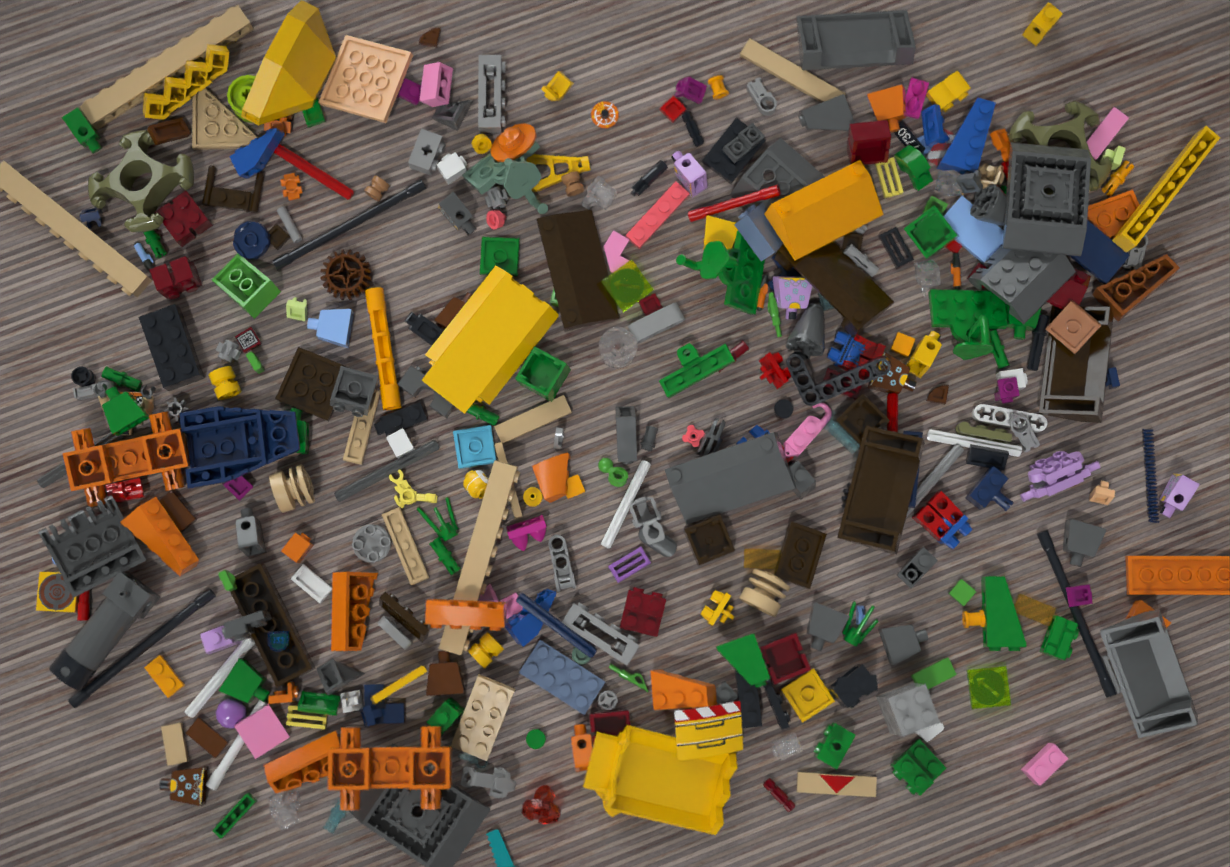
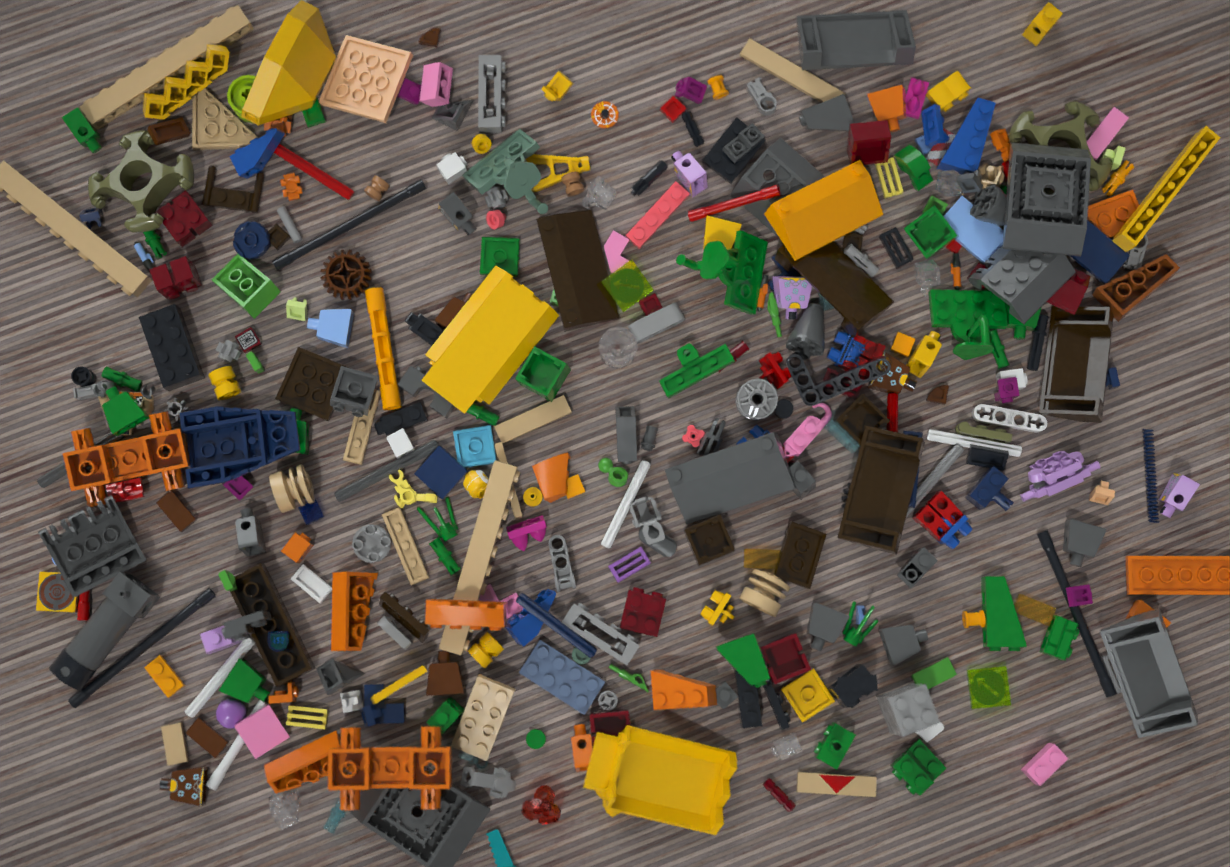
(161, 535): orange wedge -> none
(235, 815): green piece -> none
(311, 512): none -> clear blue tile
(319, 703): green tile -> none
(425, 142): light grey brick -> none
(441, 472): none -> dark blue tile
(513, 142): orange hat -> none
(558, 438): light grey tile -> none
(708, 731): yellow sticker -> none
(758, 231): sand blue brick -> none
(766, 394): none -> light grey wheel
(908, 138): black sticker -> none
(962, 592): bright green tile -> none
(1025, 434): light grey piece -> none
(1073, 326): nougat plate -> none

